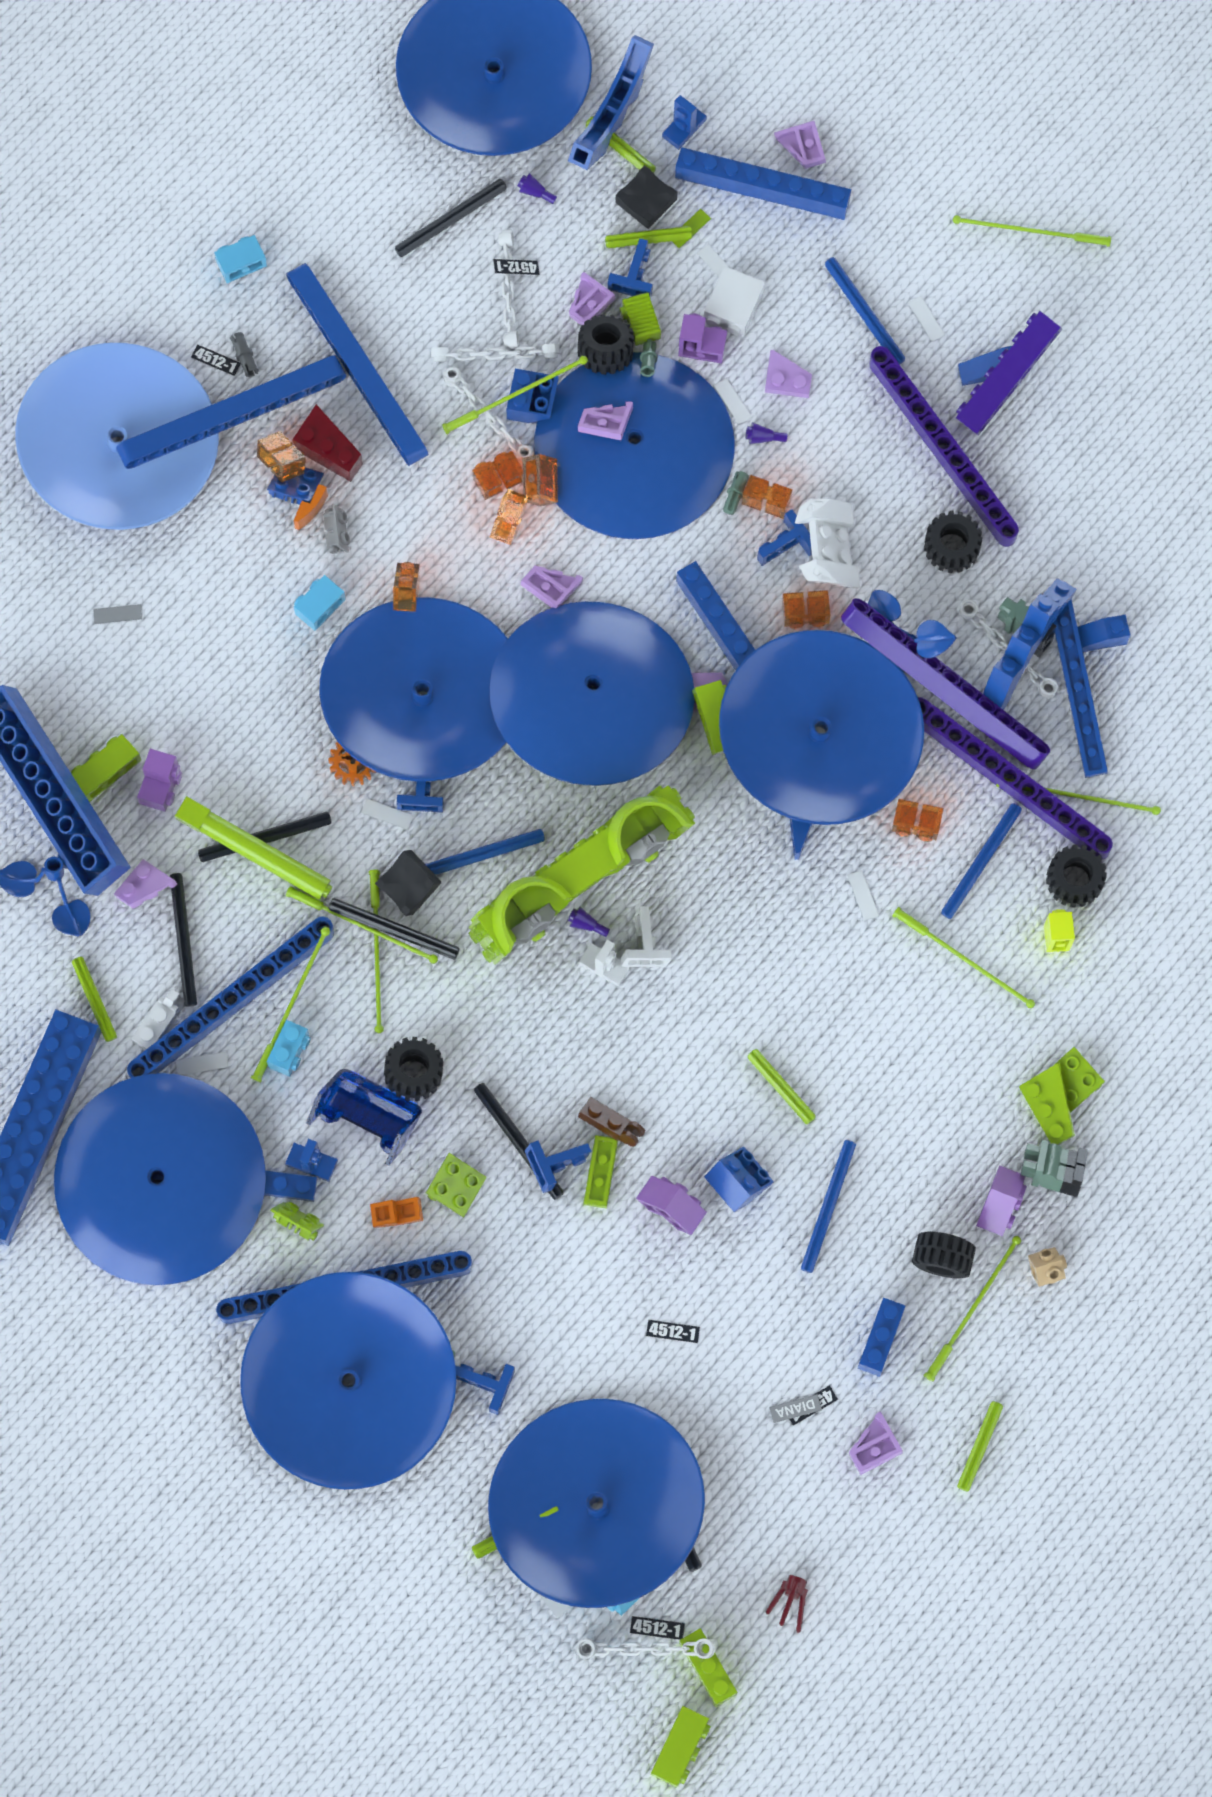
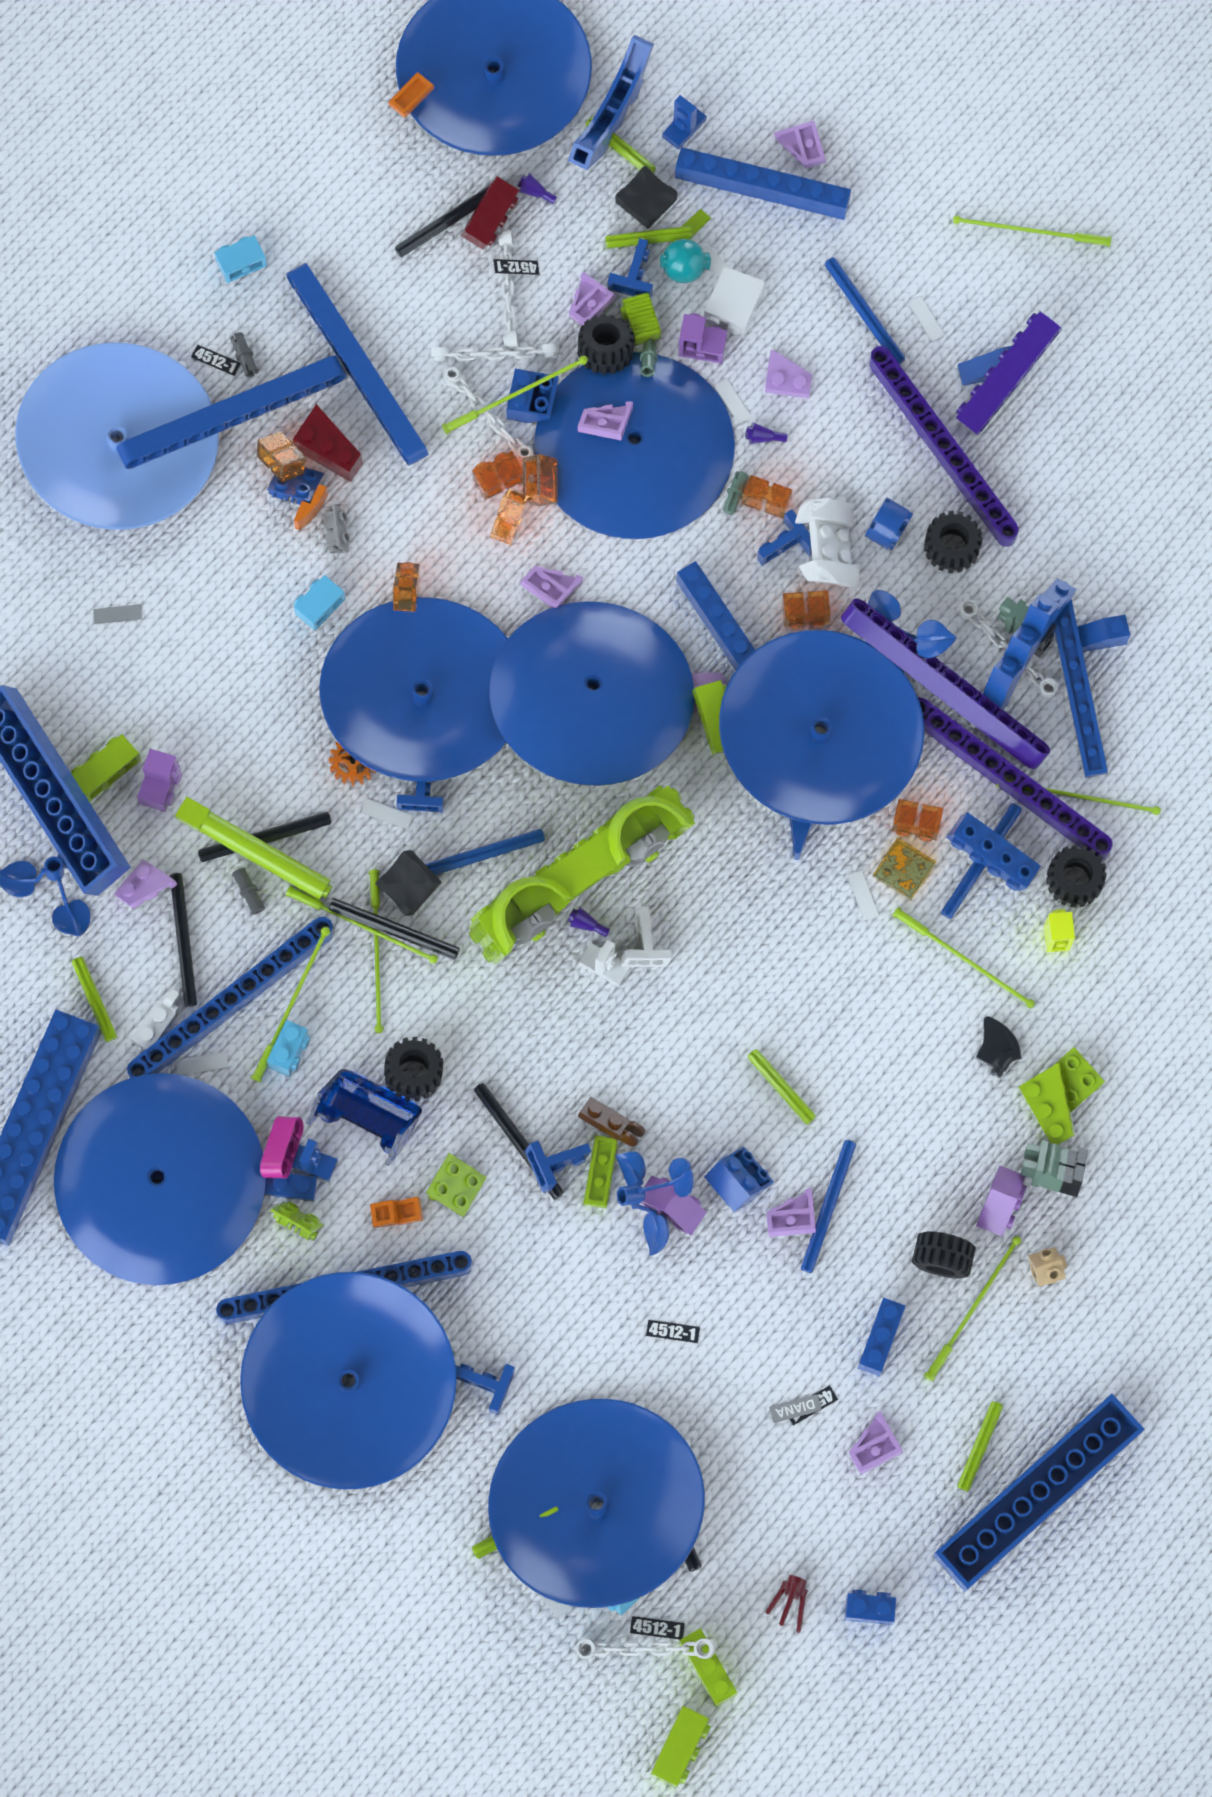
(248, 891): none -> dark grey pin
(281, 1147): none -> dark pink beam
(411, 95): none -> orange tile
(490, 213): none -> dark red brick
(634, 1170): none -> blue plant
(684, 261): none -> teal brick
(793, 1216): none -> lavender wing
(870, 1608): none -> blue brick
(889, 524): none -> blue brick
(904, 868): none -> clear yellow tile
(993, 852): none -> blue brick
(998, 1047): none -> black arm
(1038, 1492): none -> blue brick

